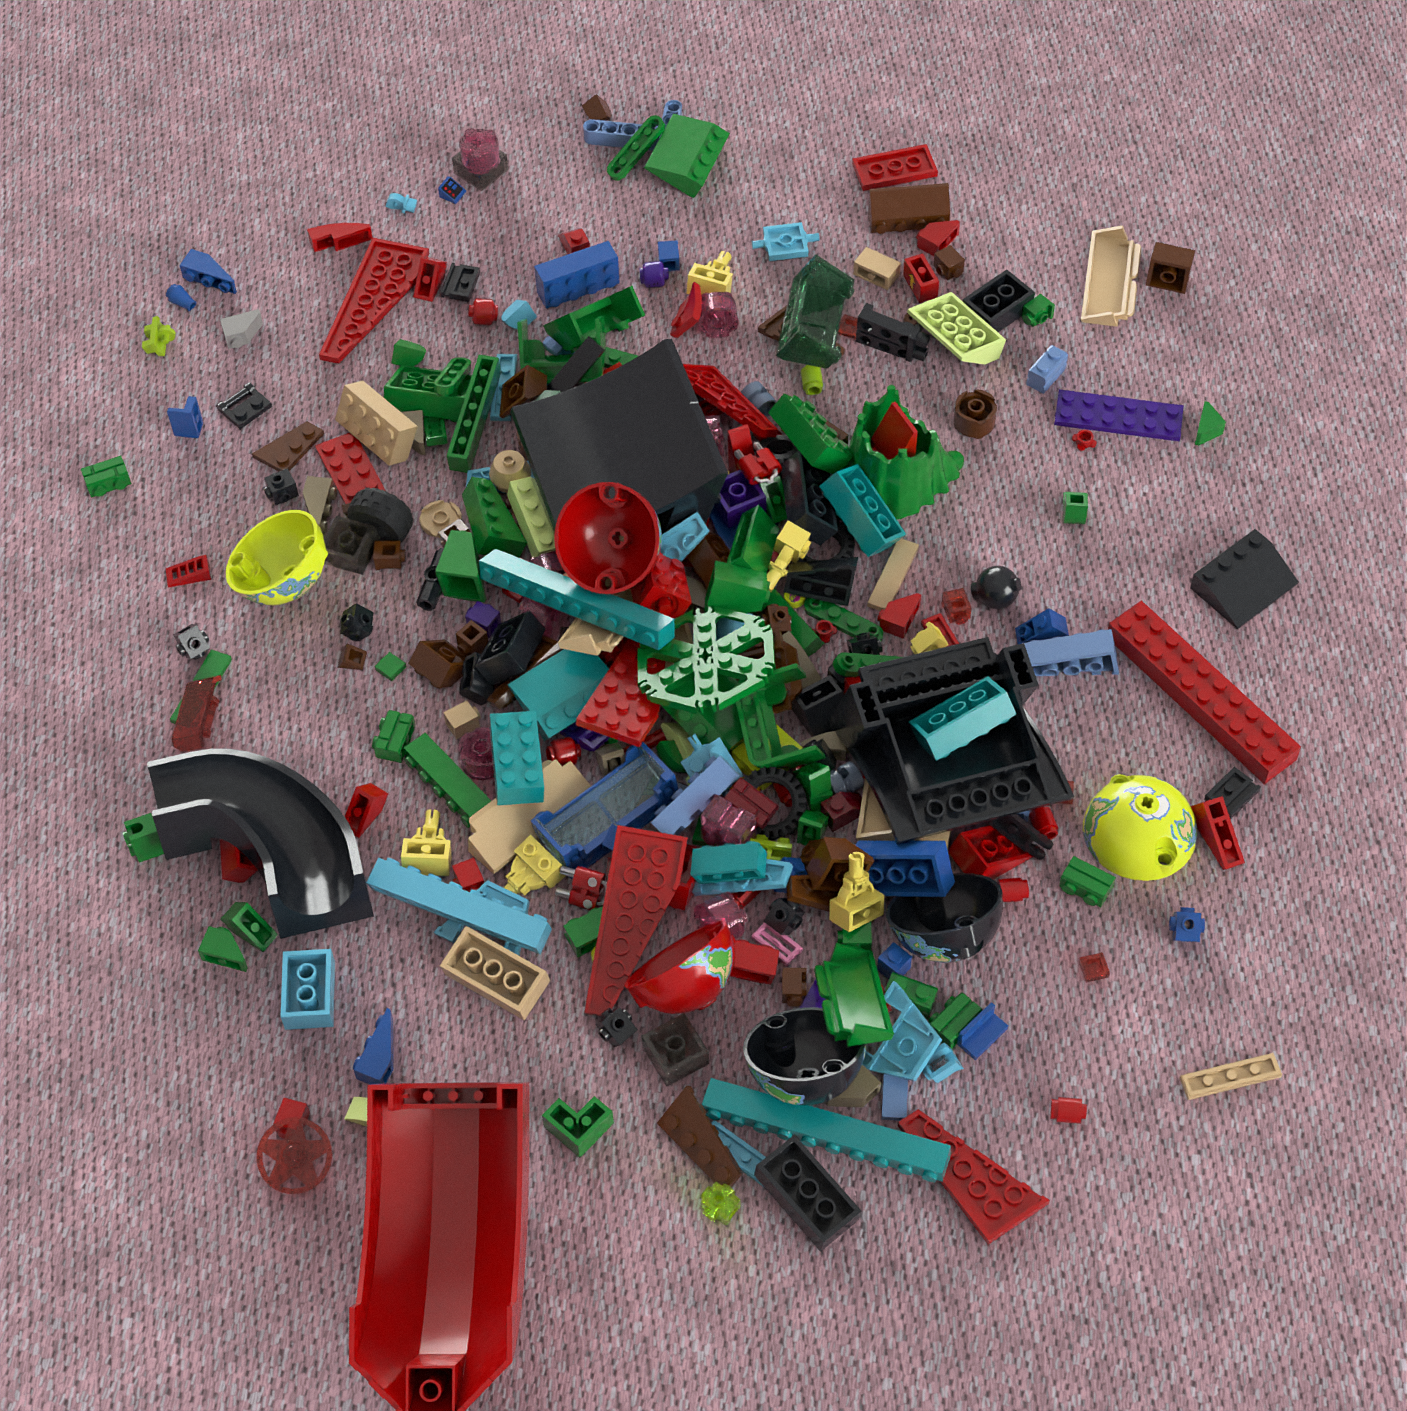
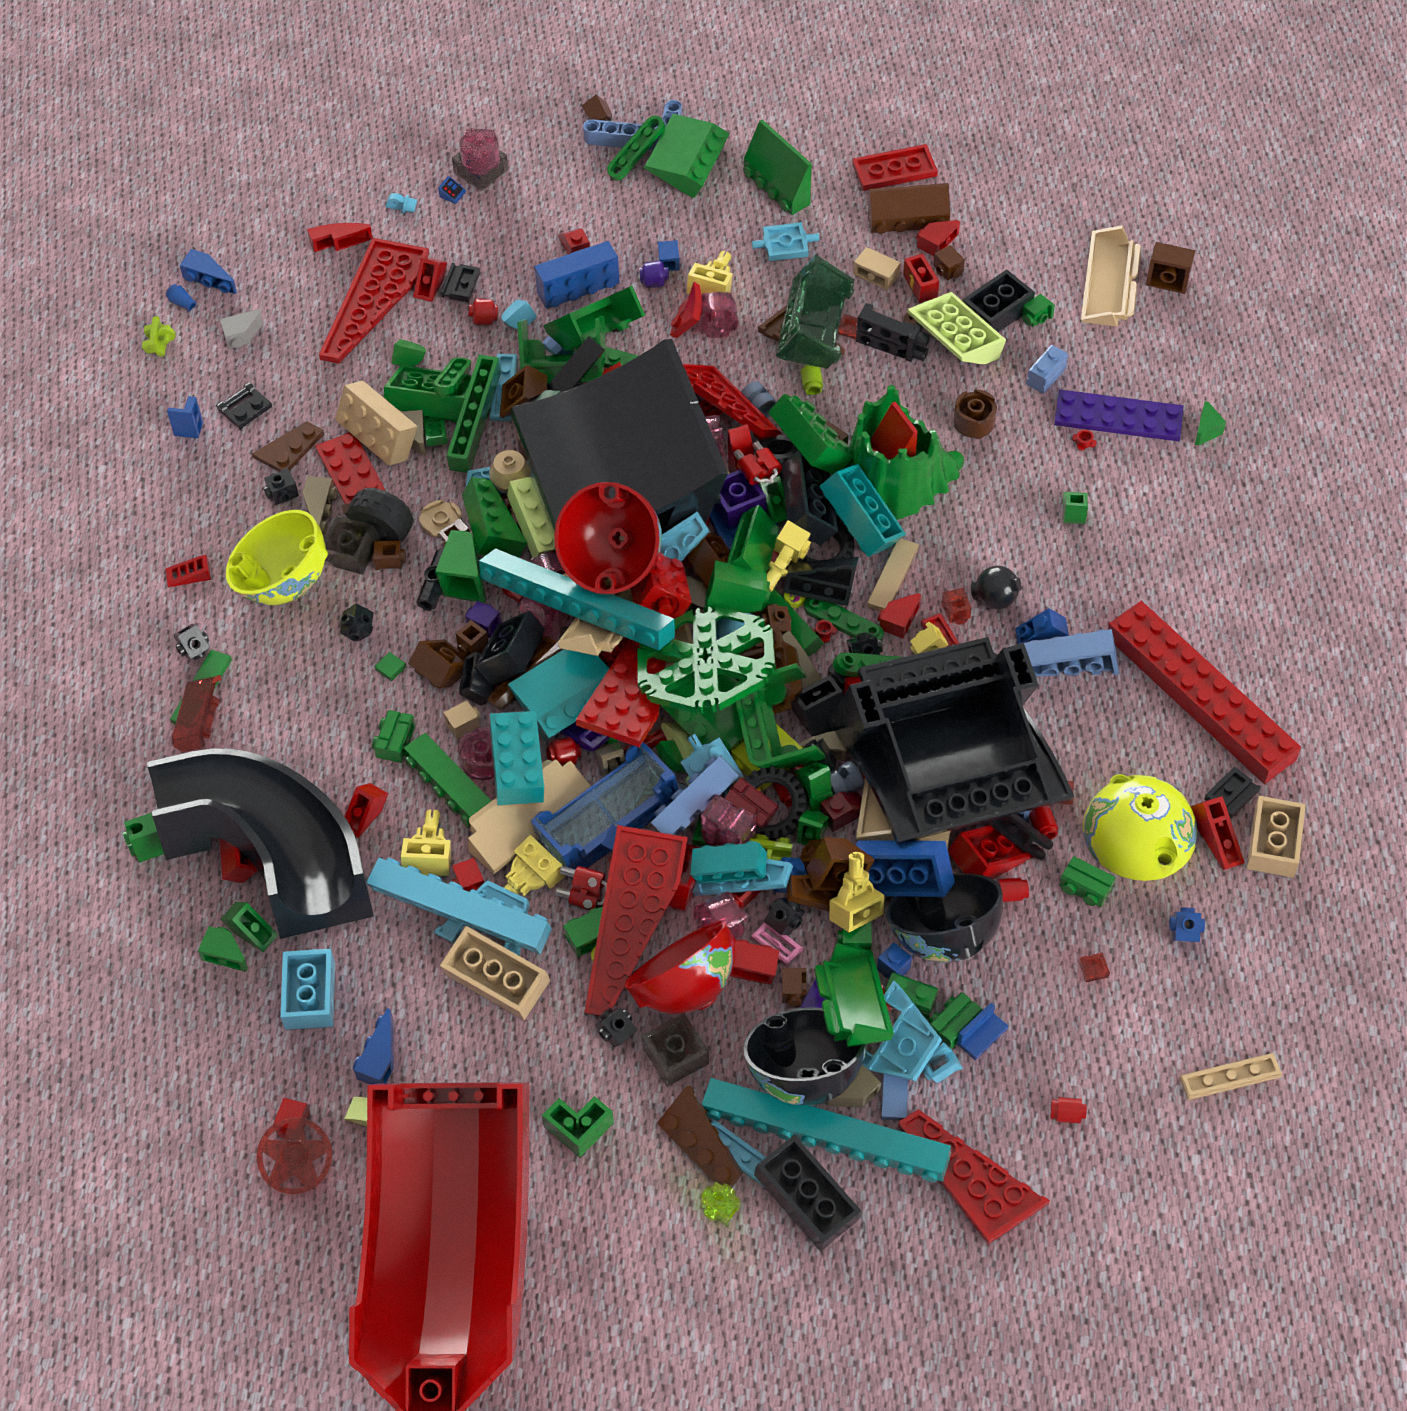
(106, 476): green brick -> none
(352, 657): reddish brown slope -> none
(778, 169): none -> green slope
(962, 718): teal brick -> none
(1244, 579): black slope -> none
(1276, 836): none -> tan brick

